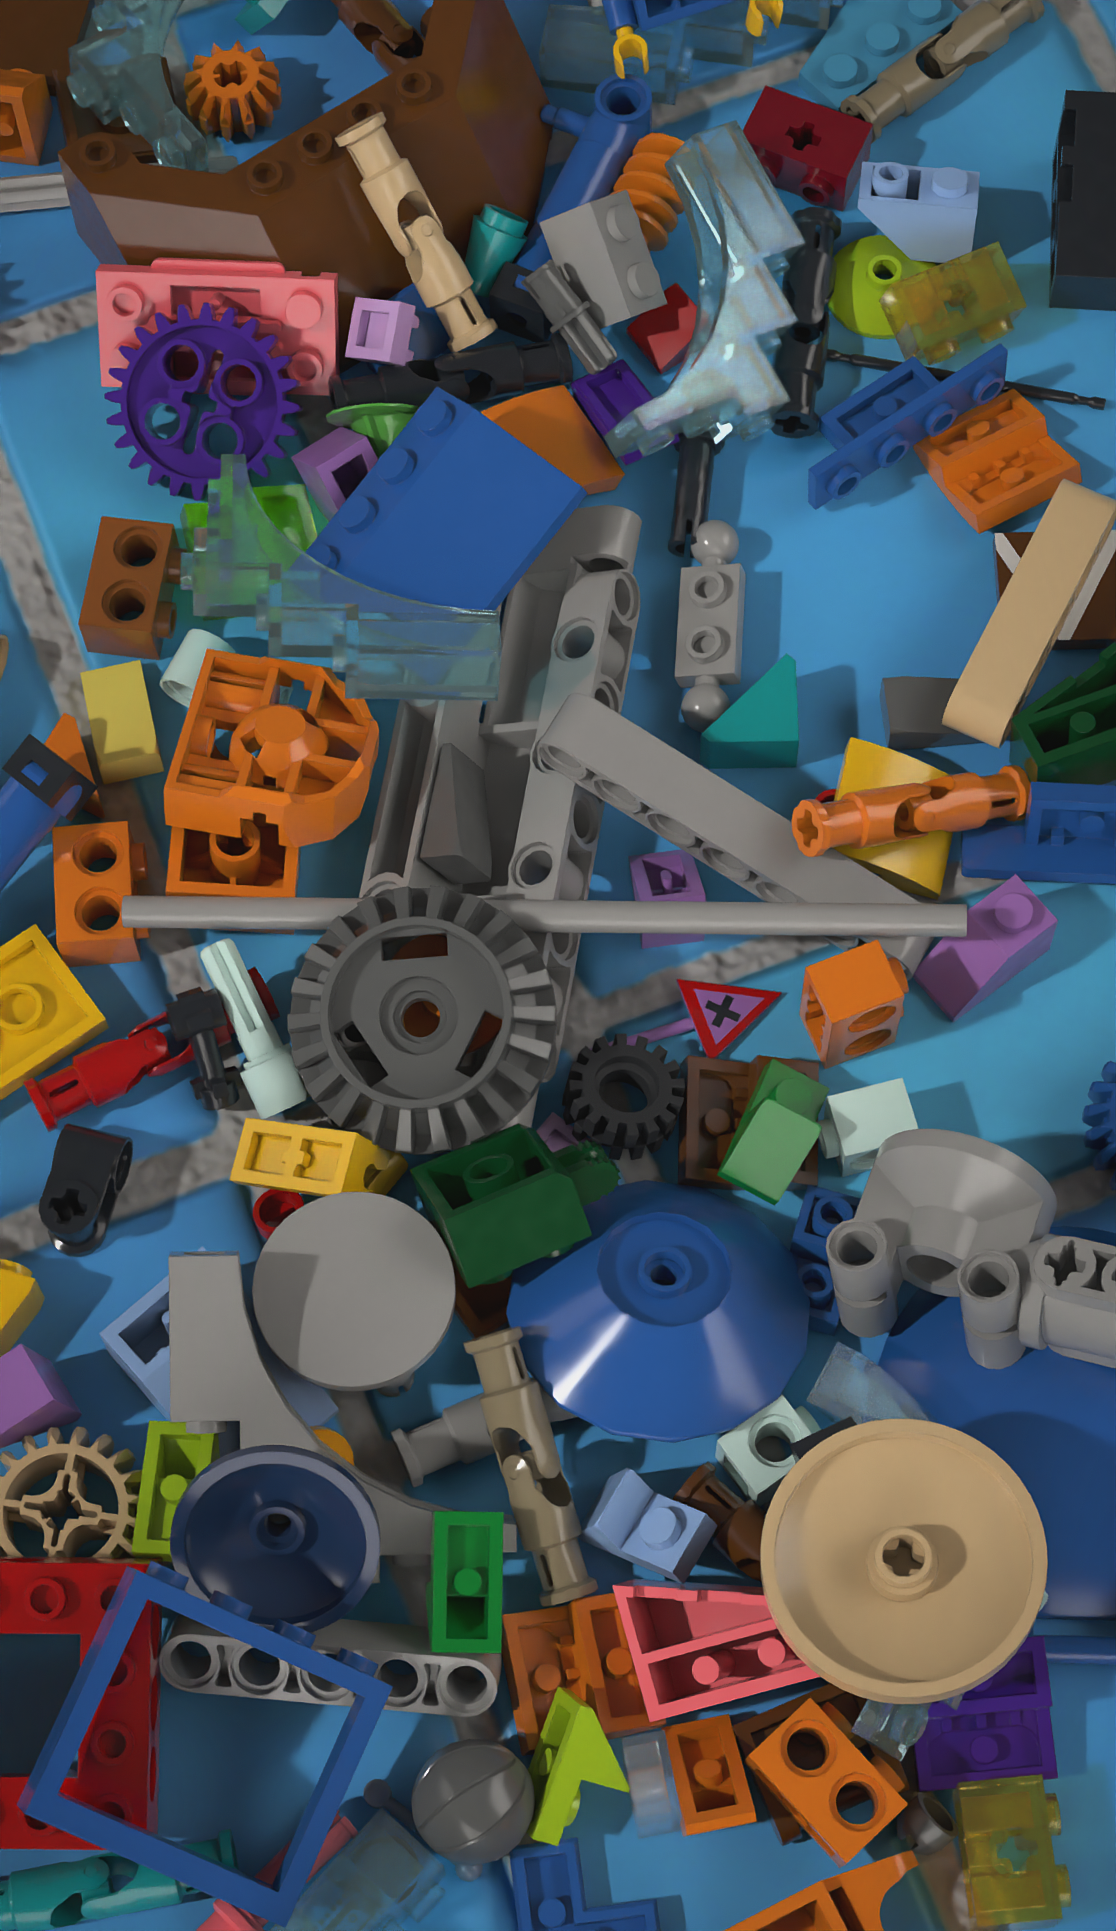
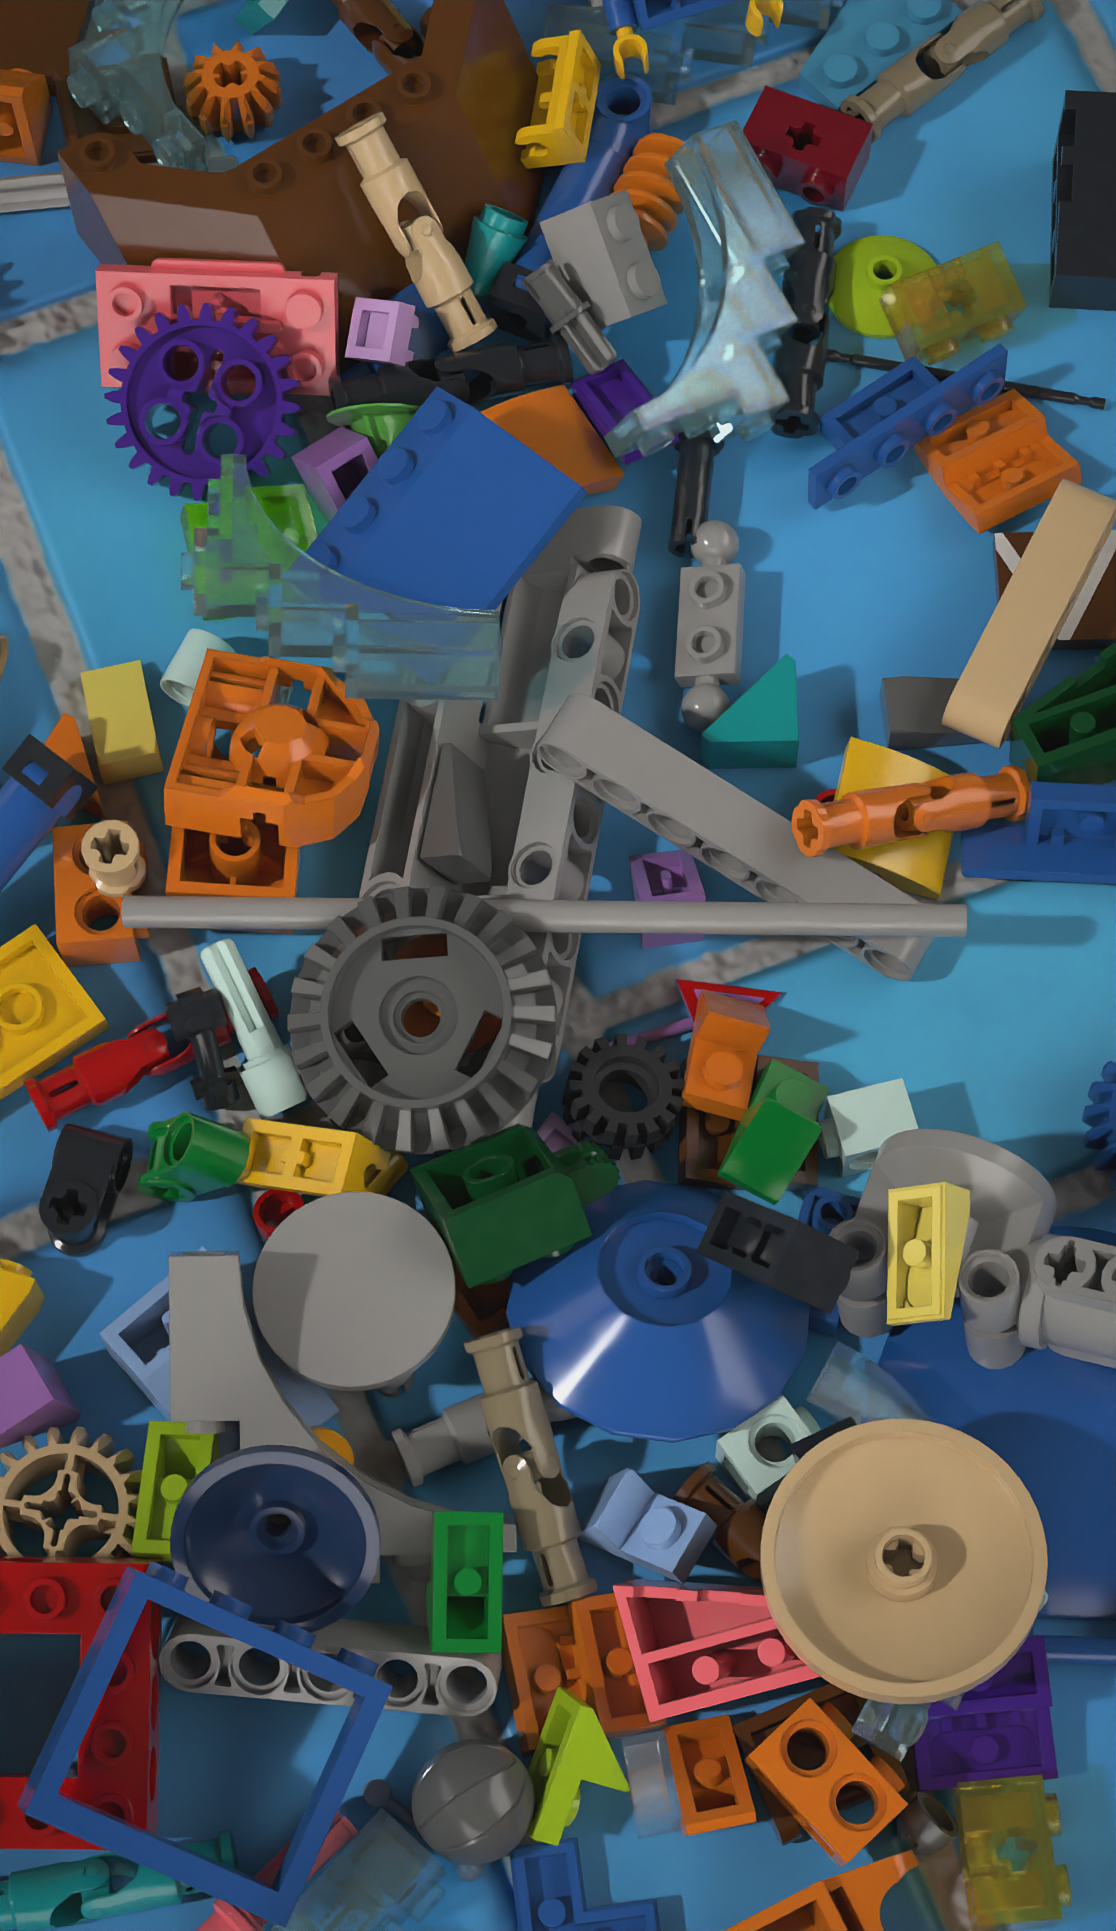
(101, 848): none -> tan bush
(120, 588): dark orange brick -> none
(192, 1158): none -> green piece
(562, 102): none -> yellow hinge
(666, 330): red slope -> none
(723, 1054): none -> orange slope
(778, 1251): none -> black brick
(853, 1003): orange brick -> none
(921, 208): light blue slope -> none
(924, 1251): none -> light yellow slope
(1002, 939): medium lavender slope -> none

